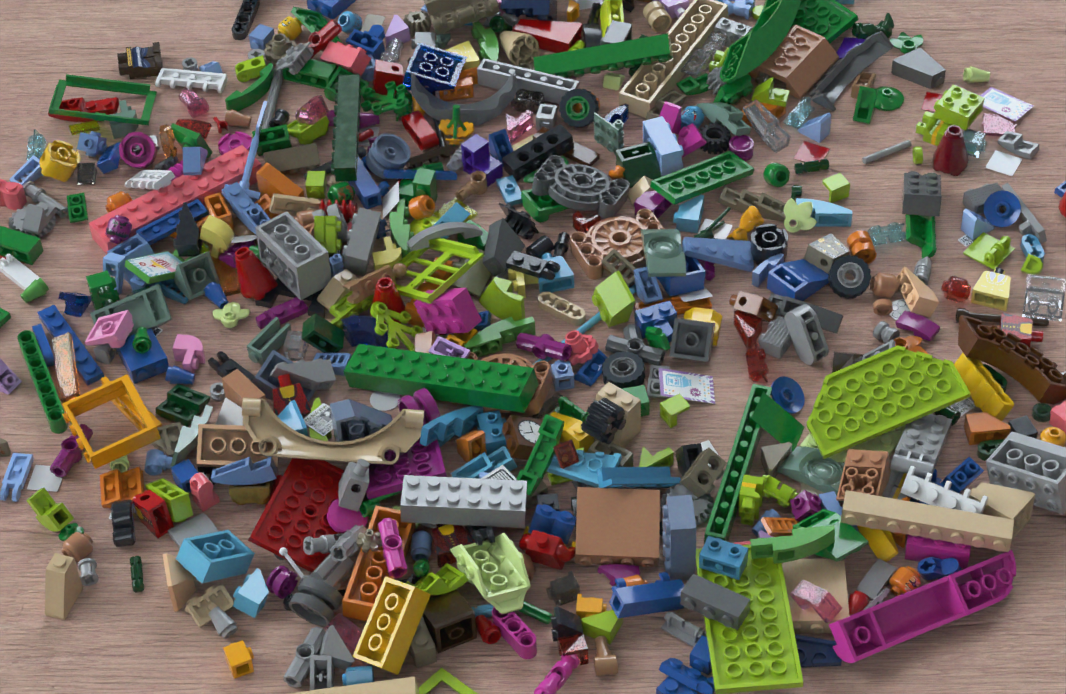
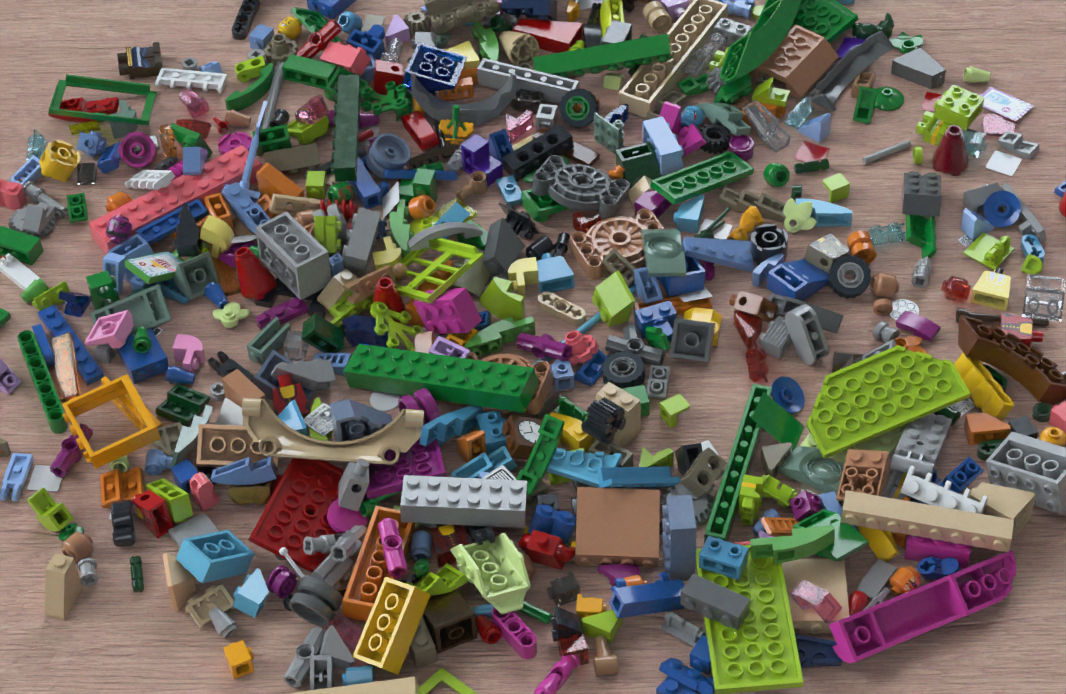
(50, 297): none -> lime hinge
(295, 58): light grey hinge -> none
(369, 540): dark tan plant -> none
(532, 265): black hinge -> none
(566, 454): clear red slope -> none
(689, 385): sticker -> none
(916, 293): light nougat slope -> none

